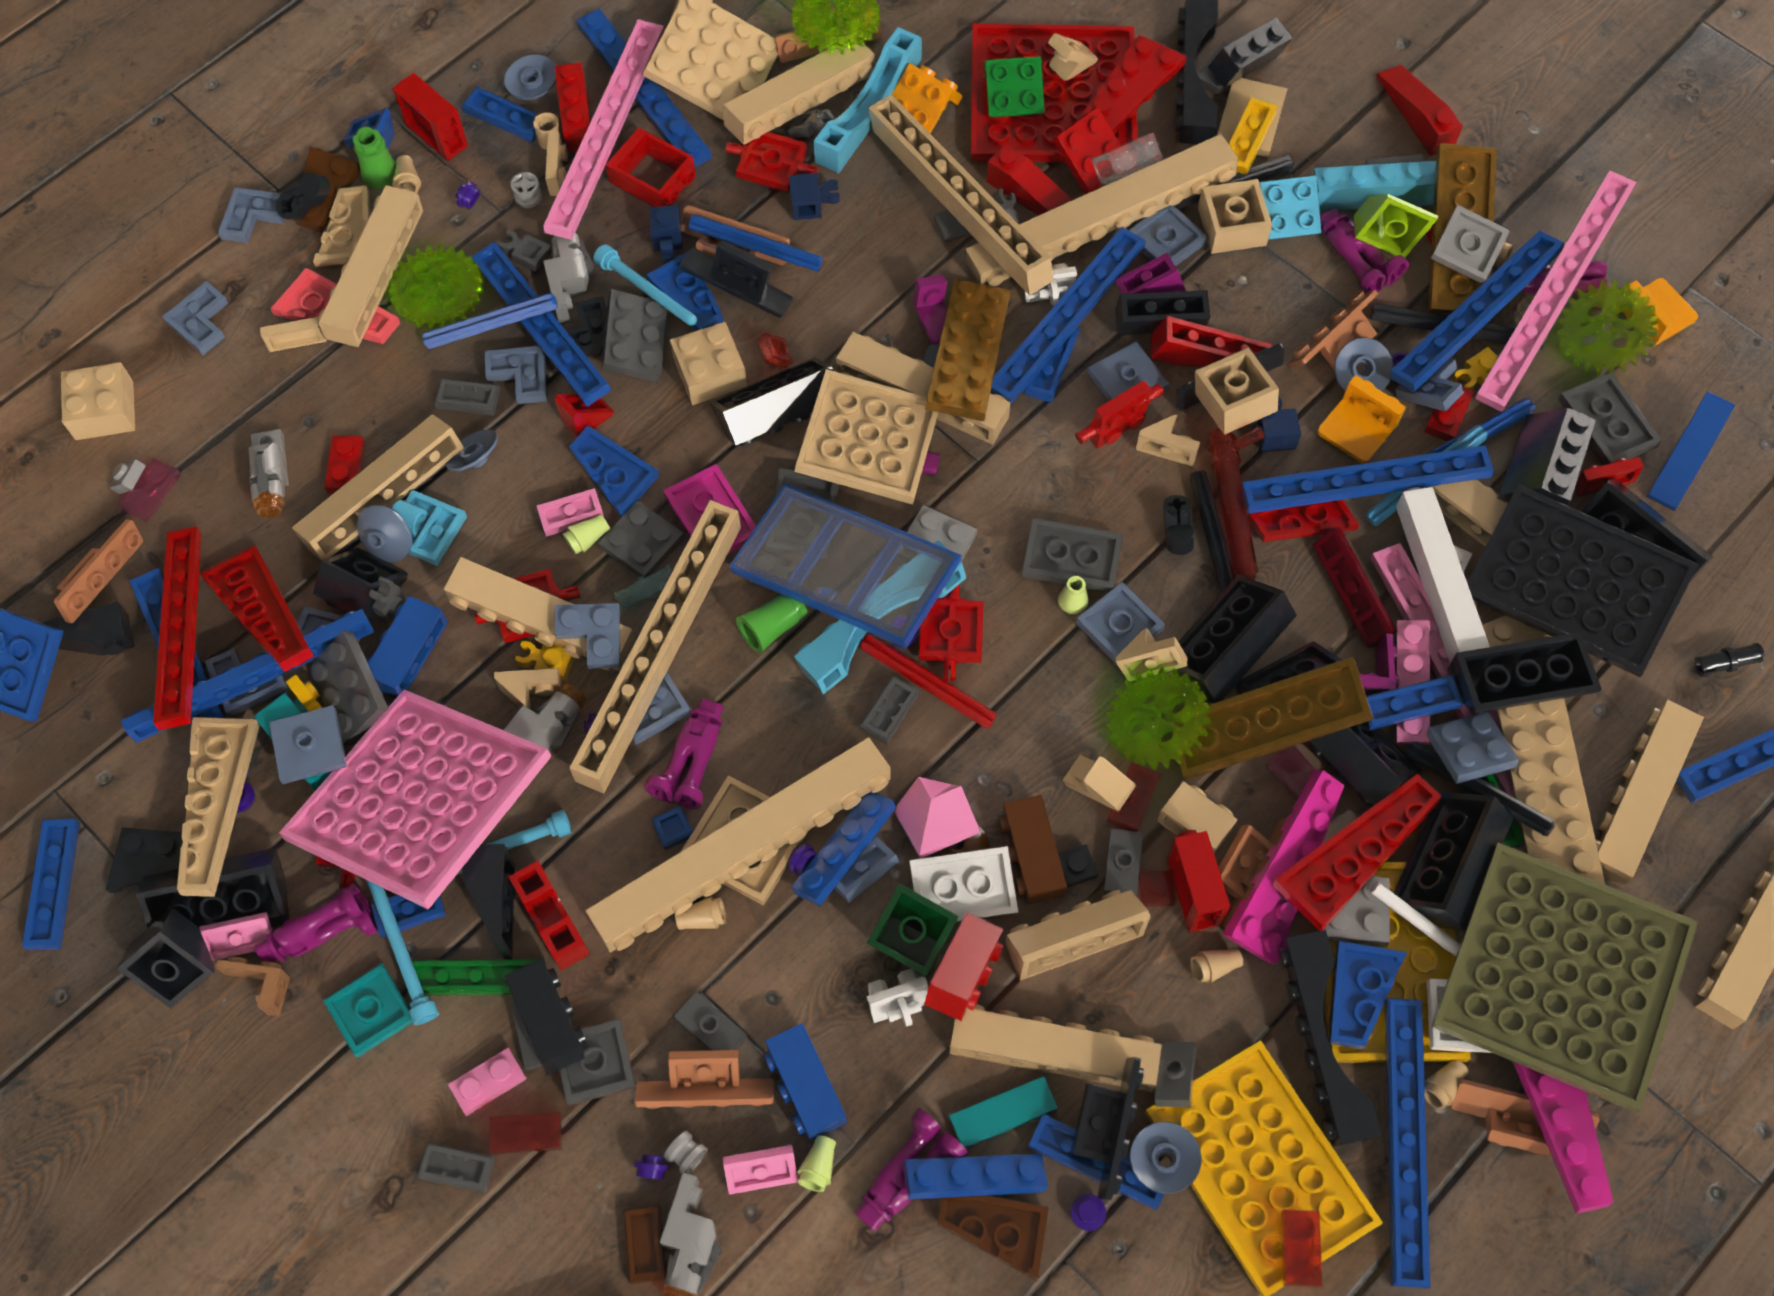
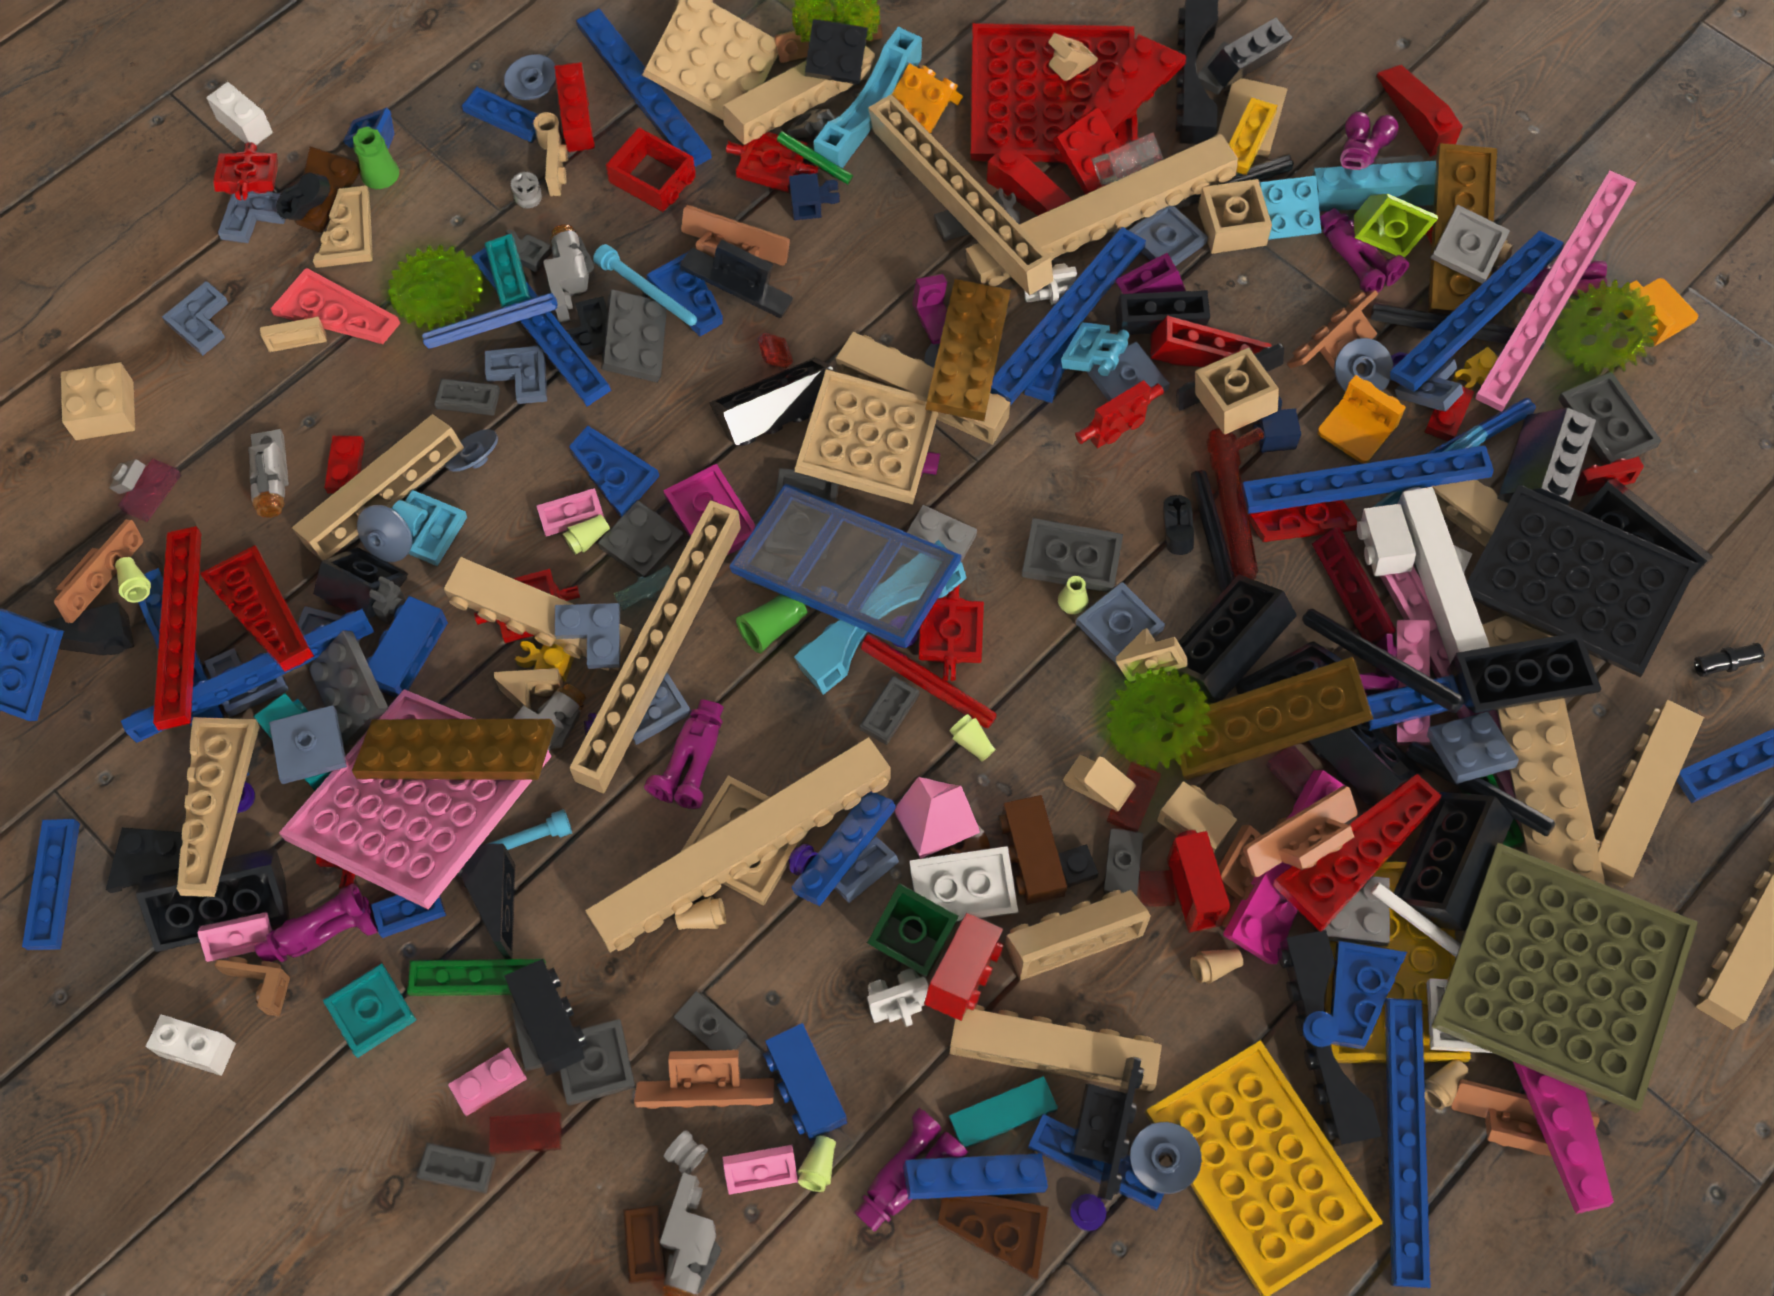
(131, 581): none -> yellowish green cone
(168, 958): black slope -> none
(190, 1044): none -> white brick
(239, 114): none -> white brick
(246, 172): none -> red plate
(304, 692): yellow plate -> none
(370, 266): tan brick -> none
(406, 175): tan cone -> none
(421, 1007): medium azure piece -> none
(430, 116): red window -> none
(454, 749): none -> pearl gold plate
(467, 195): dark purple plate -> none
(507, 270): none -> teal tile
(549, 915): red arch -> none
(577, 416): red slope -> none
(603, 131): bright pink plate -> none
(651, 1166): dark purple plate -> none
(666, 230): dark blue brick -> none
(672, 827): blue tile -> none
(708, 363): tan brick -> none
(755, 243): blue axle -> none
(814, 158): none -> green bar
(836, 51): none -> black plate
(972, 737): none -> yellowish green cone
(1014, 86): green bracket -> none
(1087, 348): none -> medium azure plate
(1160, 441): tan slope -> none
(1175, 1074): dark grey plate -> none
(1301, 1248): clear red plate -> none
(1305, 835): none -> nougat bracket
(1320, 1029): none -> blue plate
(1359, 149): none -> magenta piece
(1383, 660): none -> black axle
(1386, 540): none -> white brick
(1690, 451): blue slope -> none

